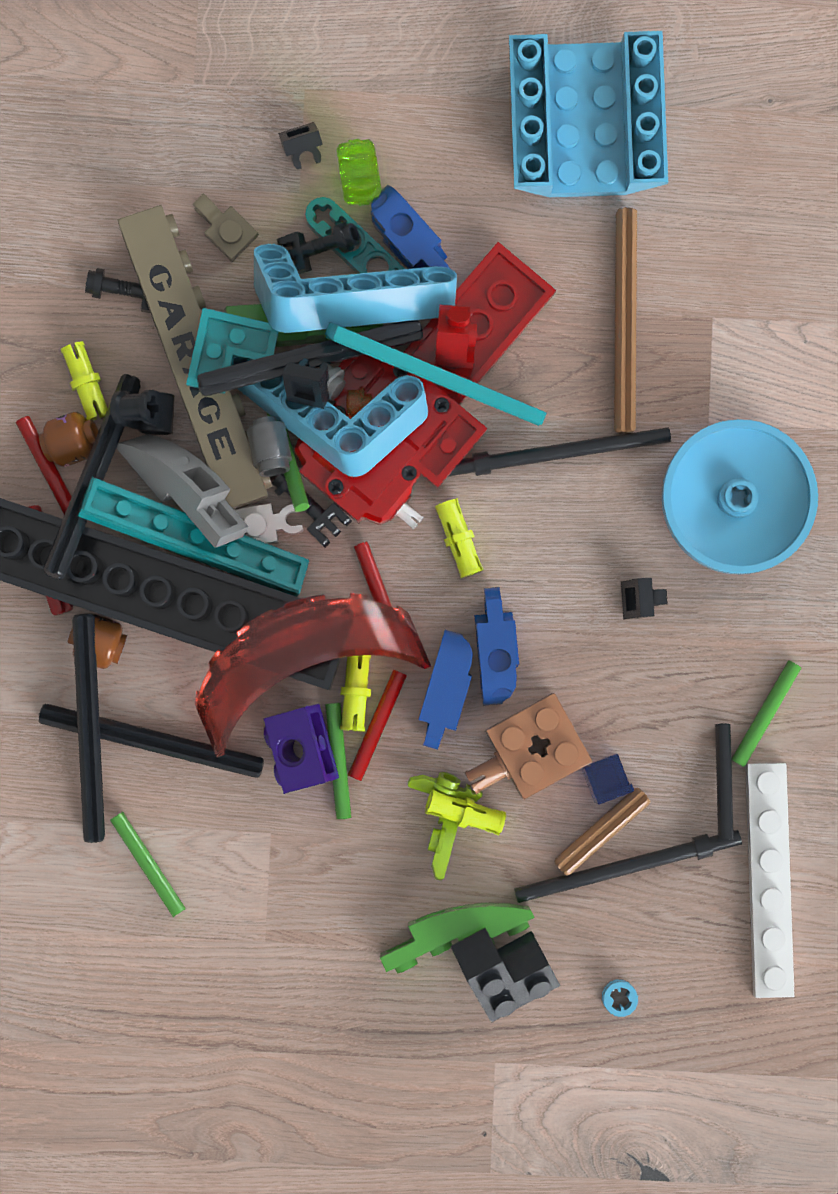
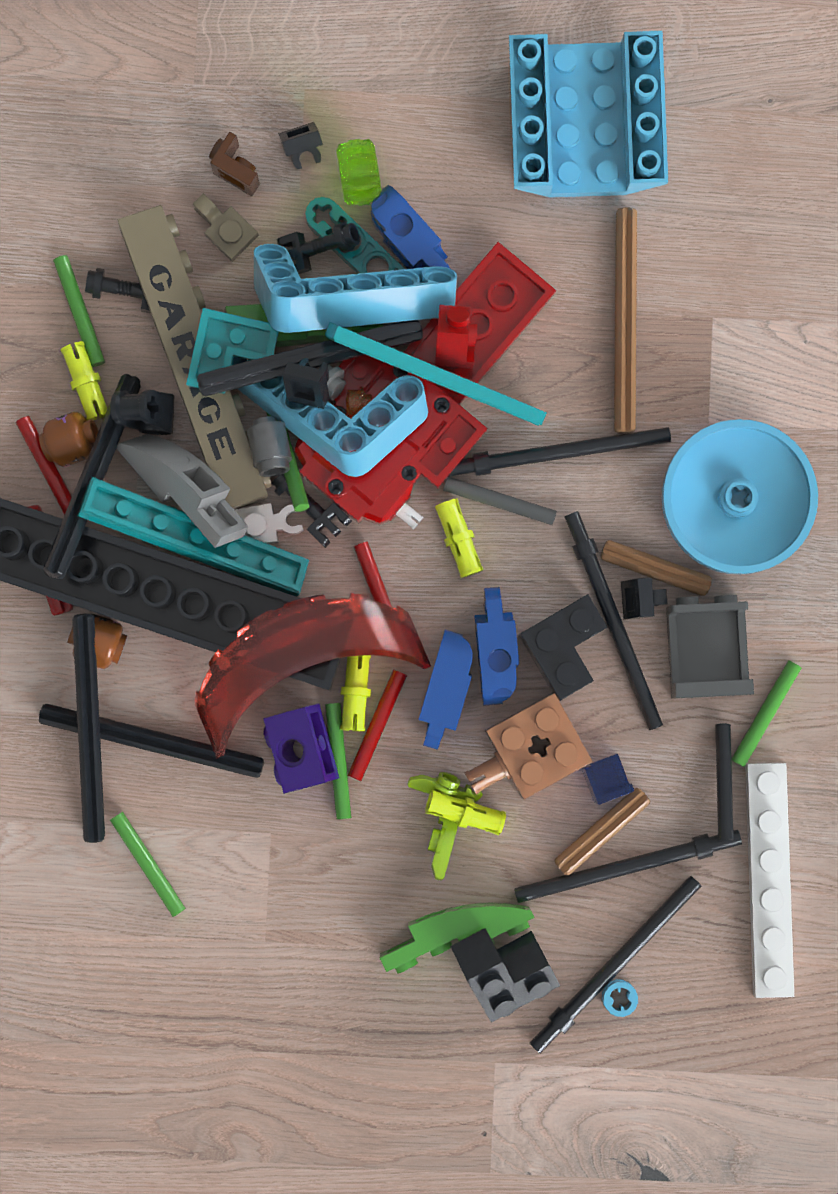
(79, 310): none -> bright green bar
(236, 172): none -> reddish brown bracket
(500, 500): none -> dark grey bar
(554, 642): none -> black brick
(563, 1017): none -> black bar
(586, 550): none -> black bar
(656, 568): none -> medium nougat axle
(708, 648): none -> dark grey panel

